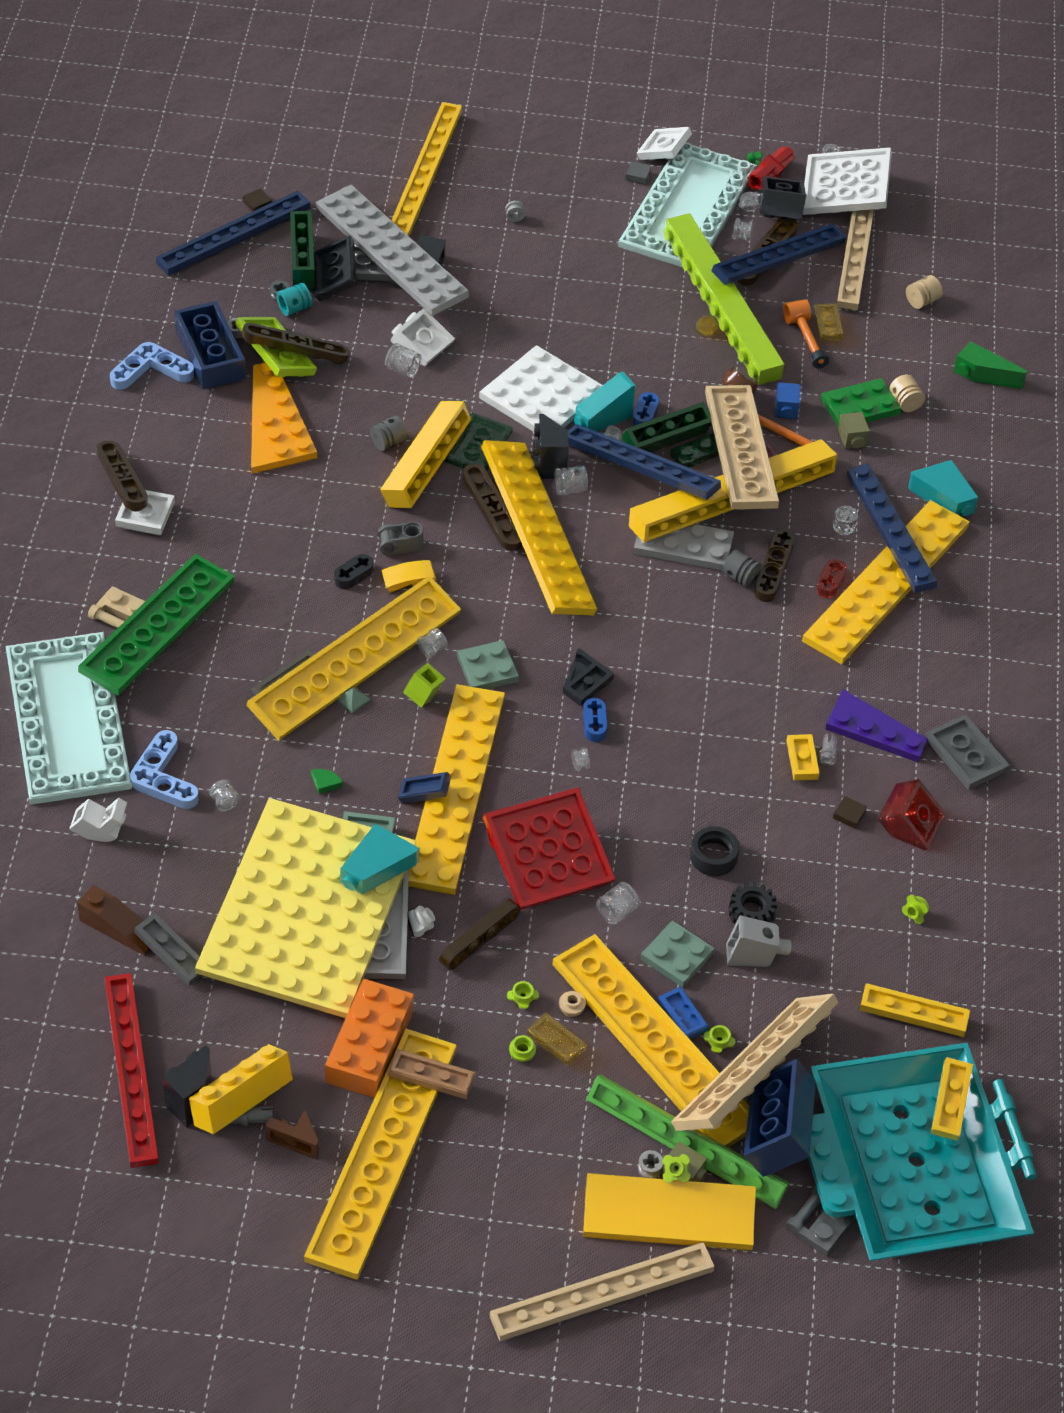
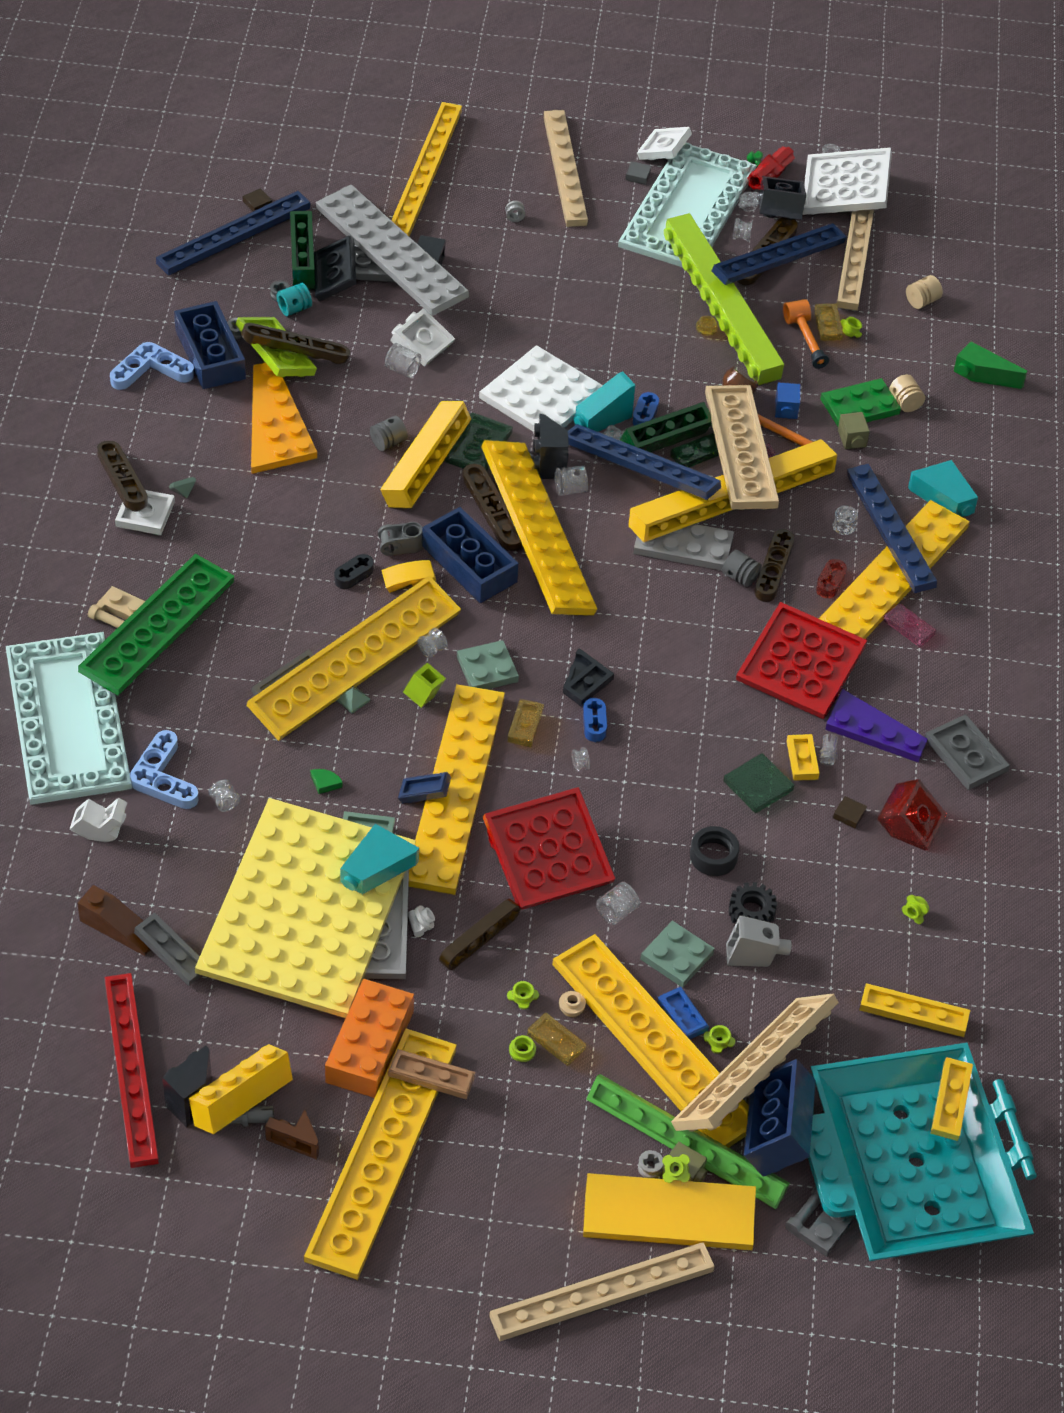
(183, 486): none -> sand green slope
(470, 554): none -> dark blue brick
(525, 723): none -> clear yellow plate
(565, 168): none -> tan plate
(758, 783): none -> clear green tile
(801, 660): none -> red plate
(851, 327): none -> lime plate
(909, 625): none -> clear pink plate

